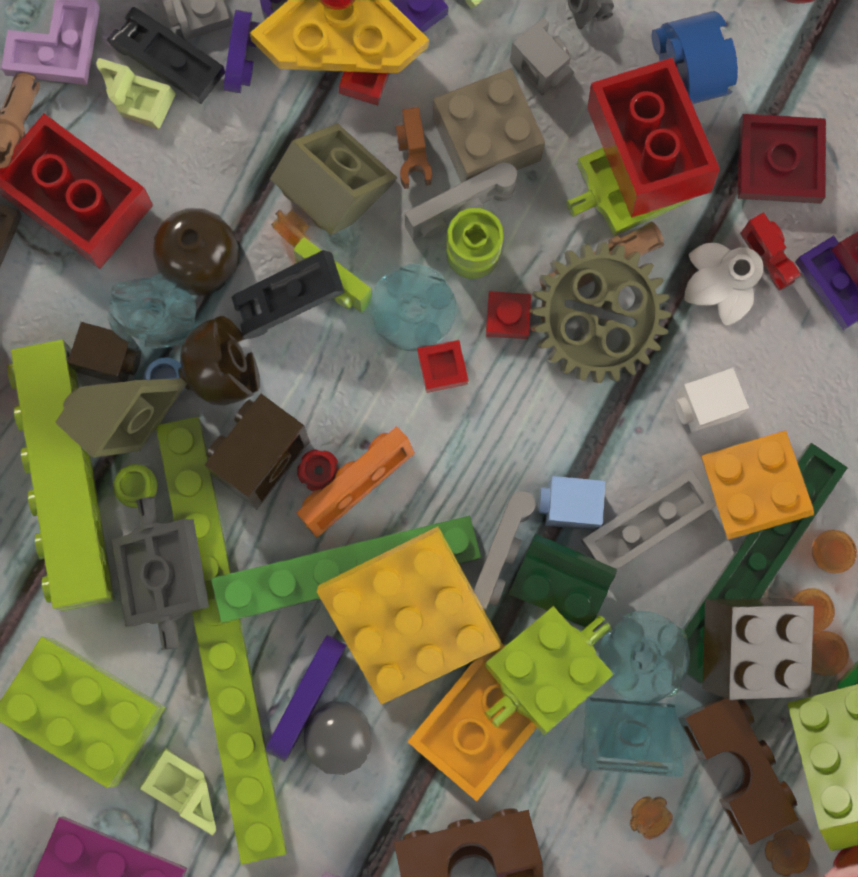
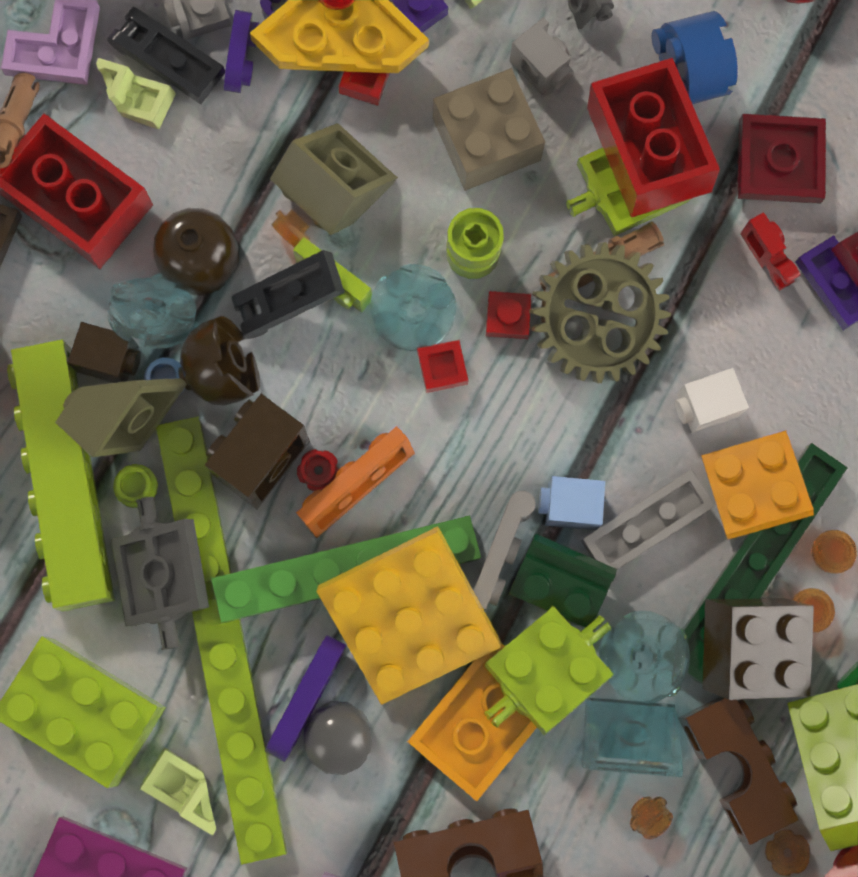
(411, 138): dark orange plate -> none
(431, 216): light grey plate -> none
(720, 284): white plate -> none
(828, 653): clear orange plate -> none

